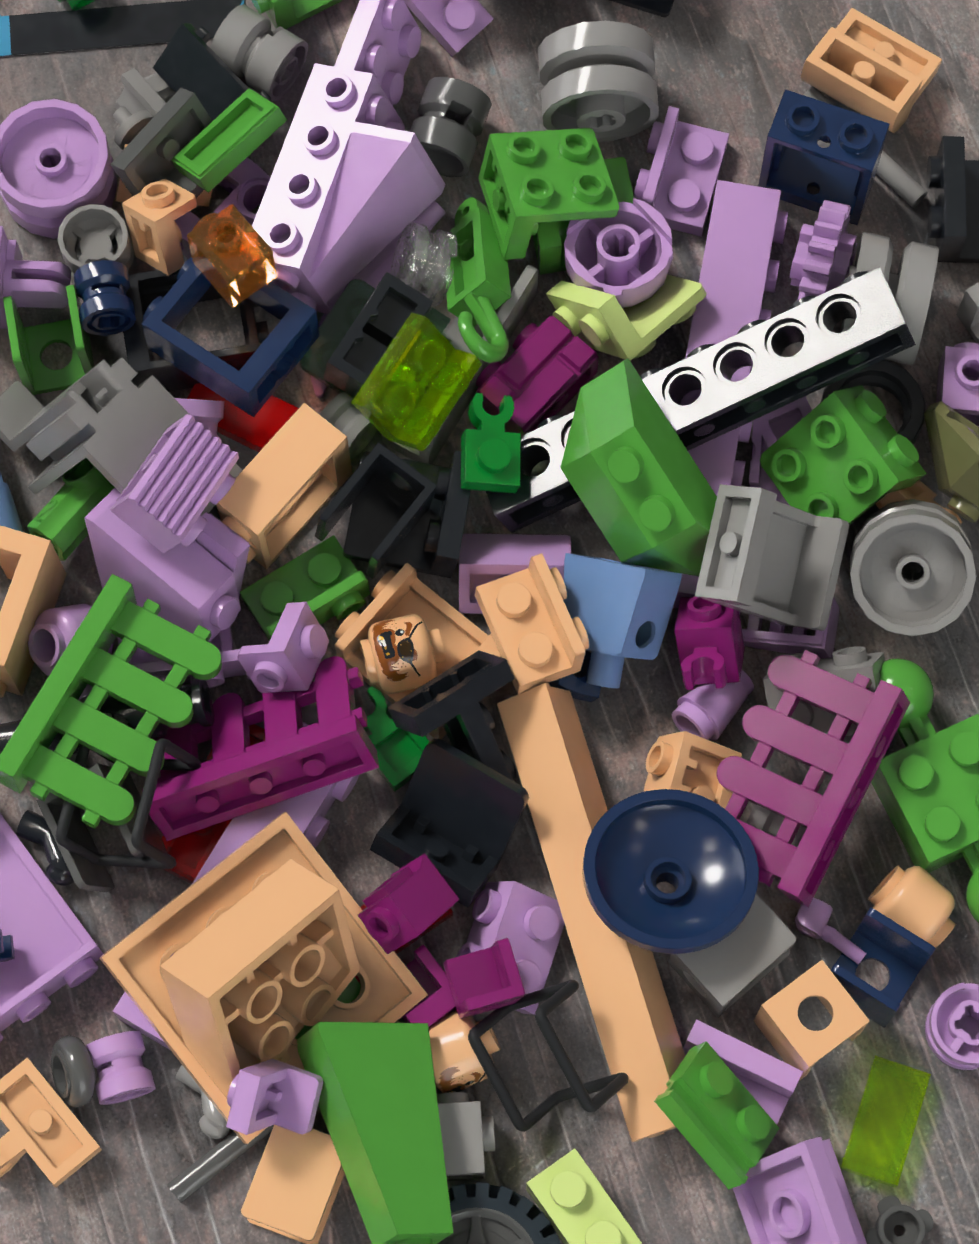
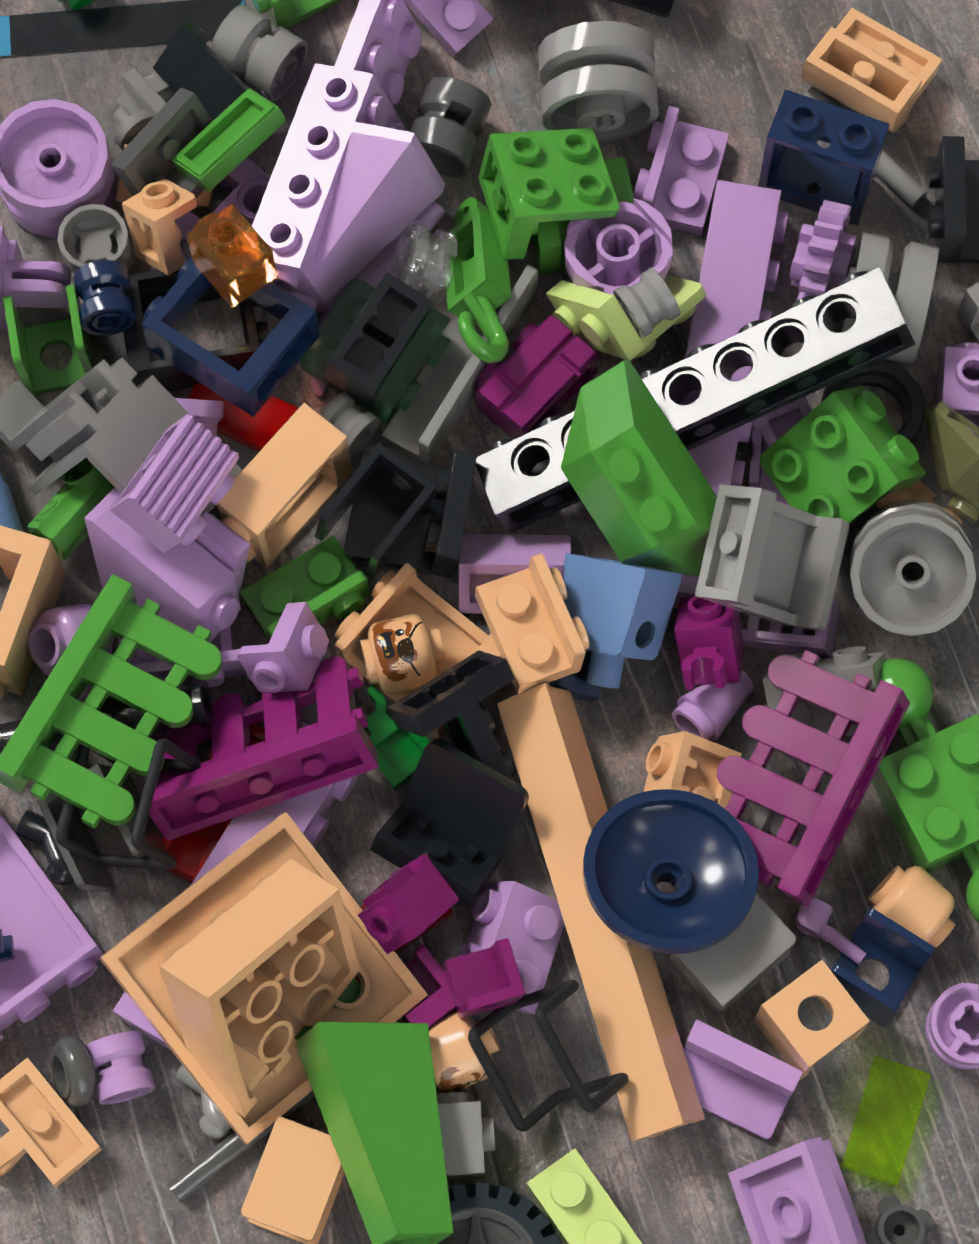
(273, 1095): lavender bracket -> none
(415, 384): clear neon green bracket -> none
(490, 454): green plate -> none
(647, 302): none -> light grey wheel
(717, 1115): bright green plate -> none

